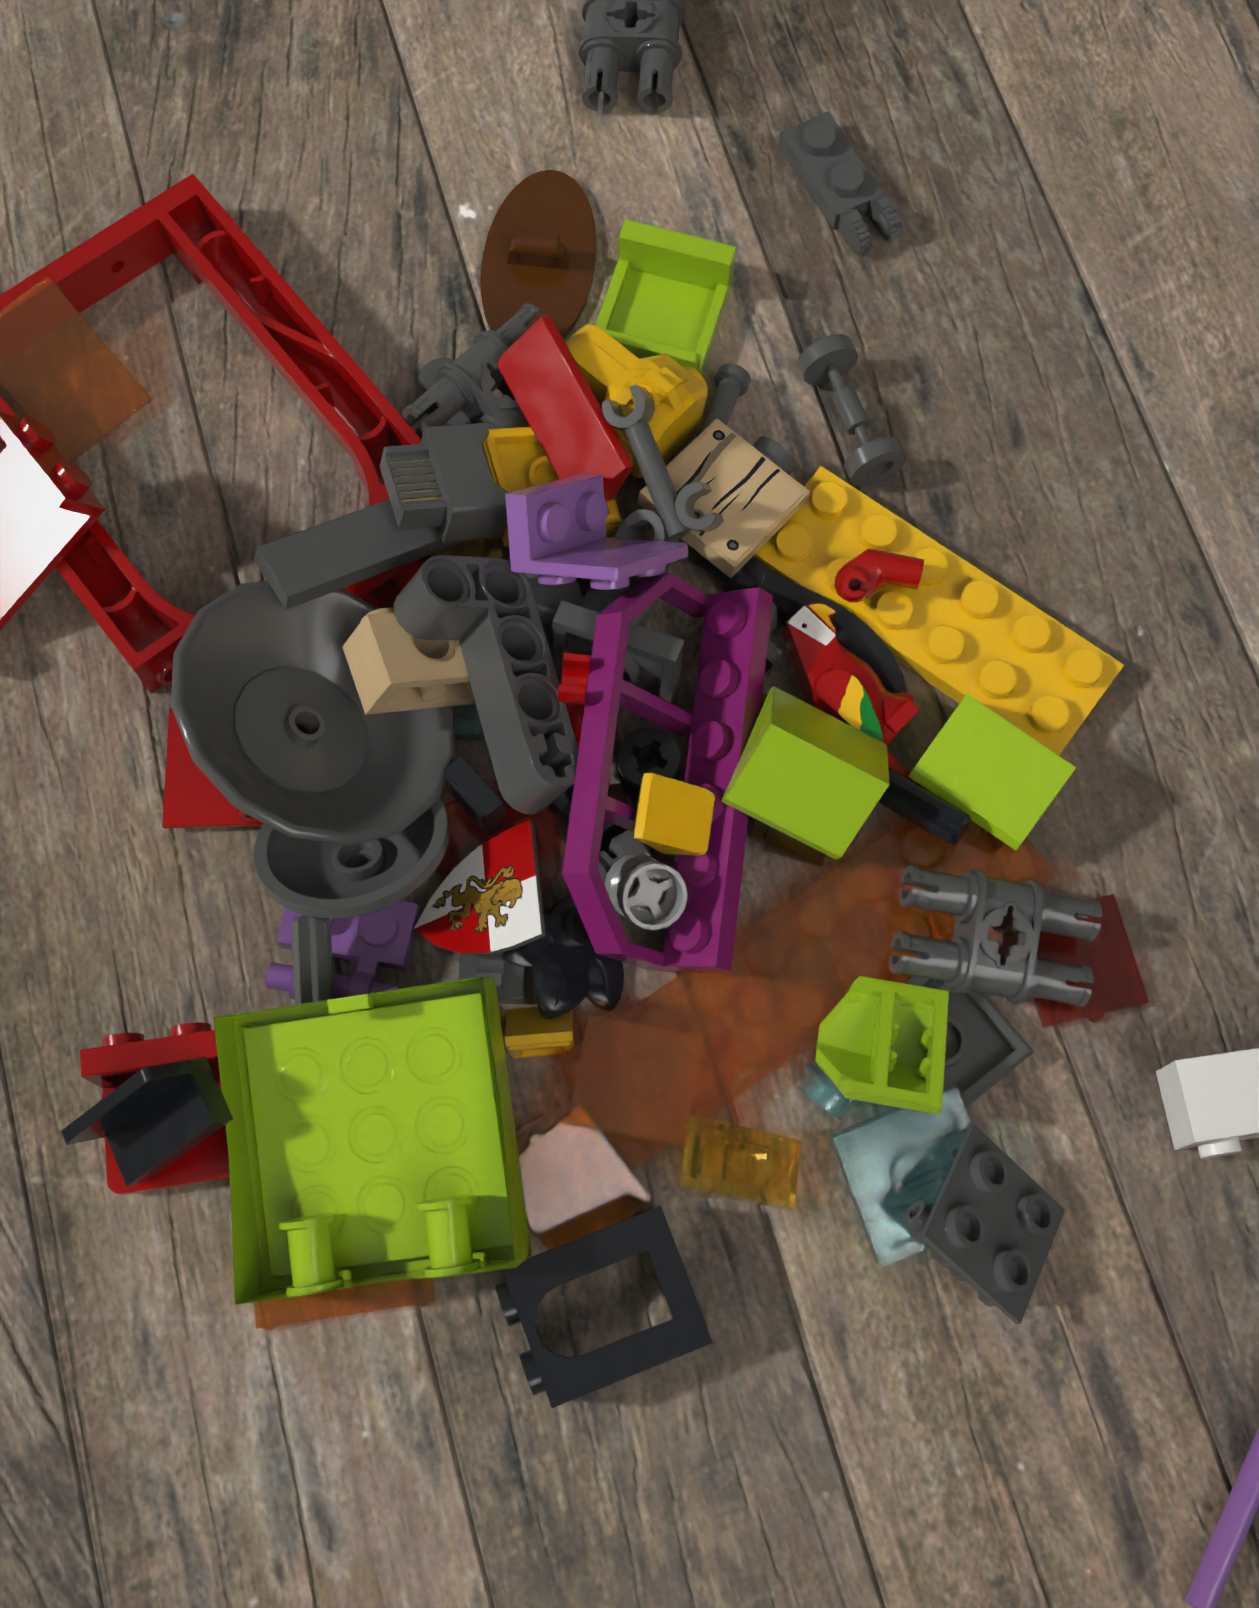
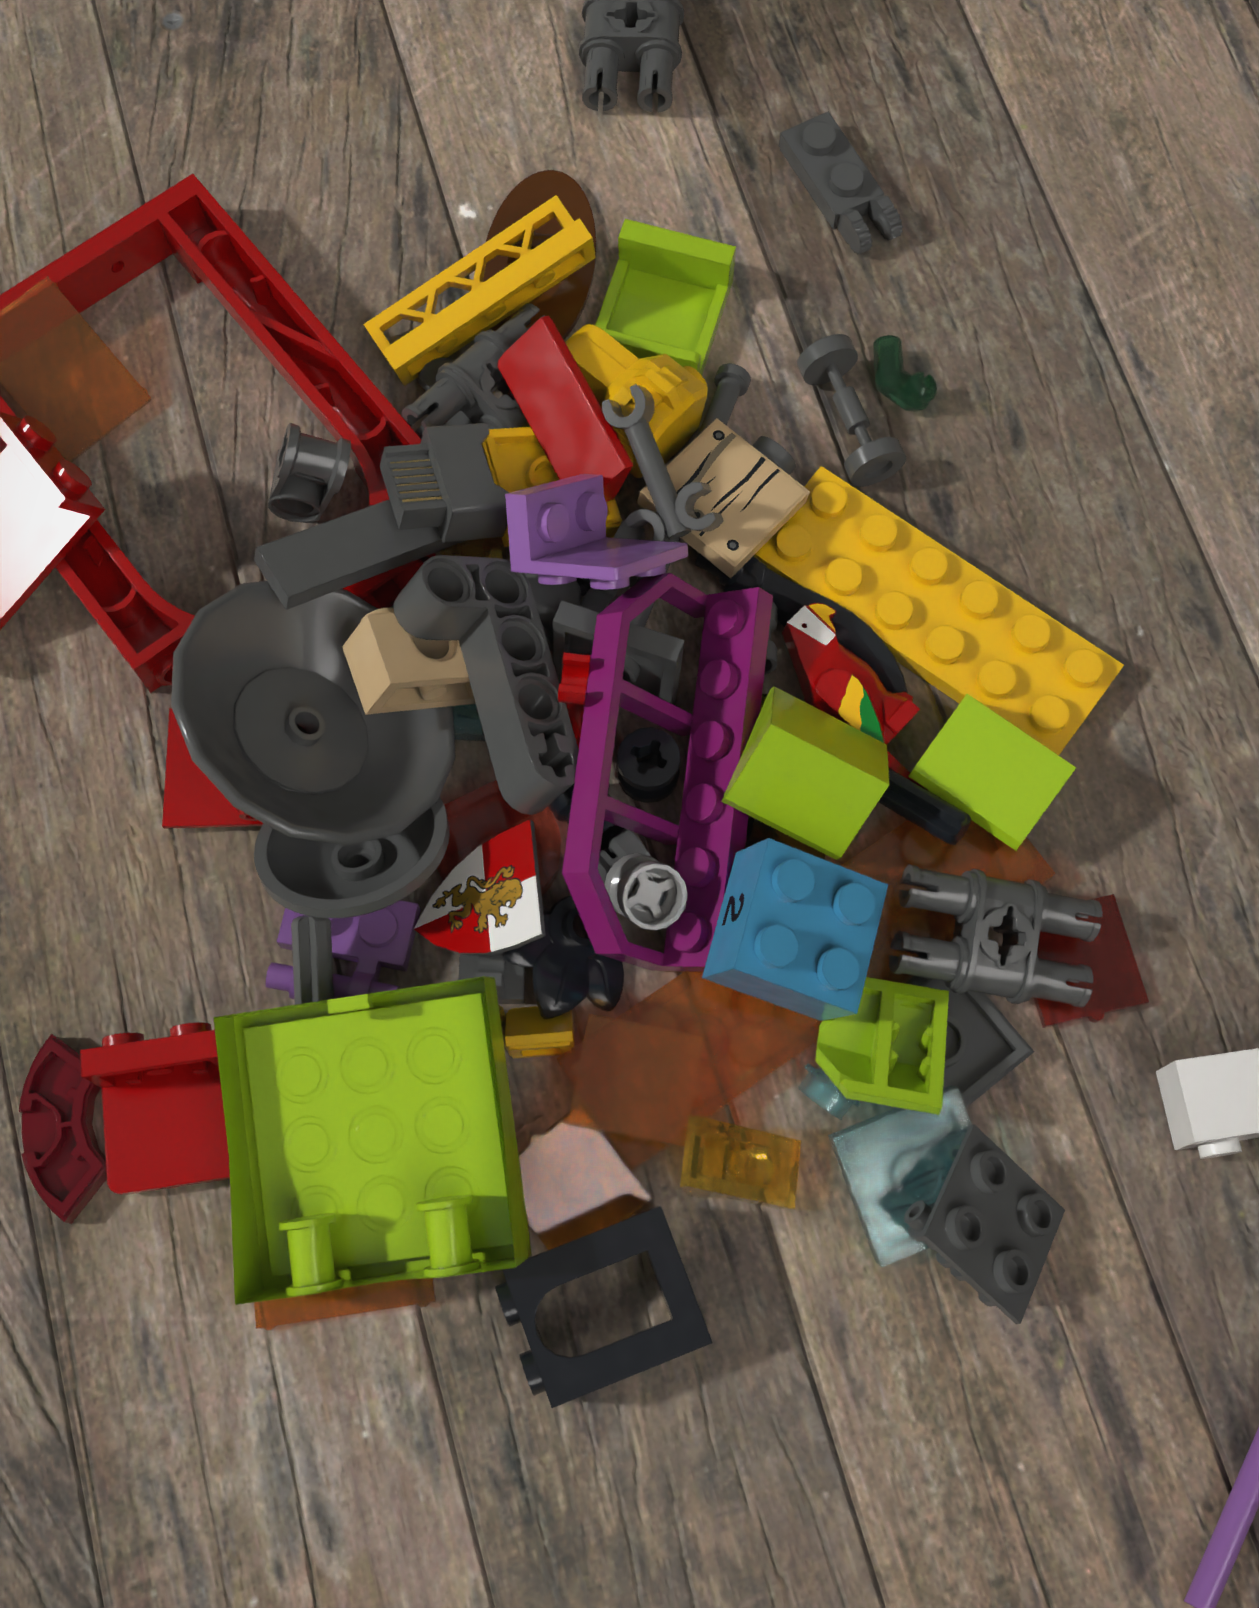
(59, 1131): none -> dark red tile
(155, 1117): black panel -> none
(307, 475): none -> dark grey piece
(475, 796): black tile -> none
(487, 301): none -> yellow fence
(673, 816): yellow slope -> none
(796, 931): none -> dark azure brick
(874, 570): red arm -> none
(897, 384): none -> clear green arm

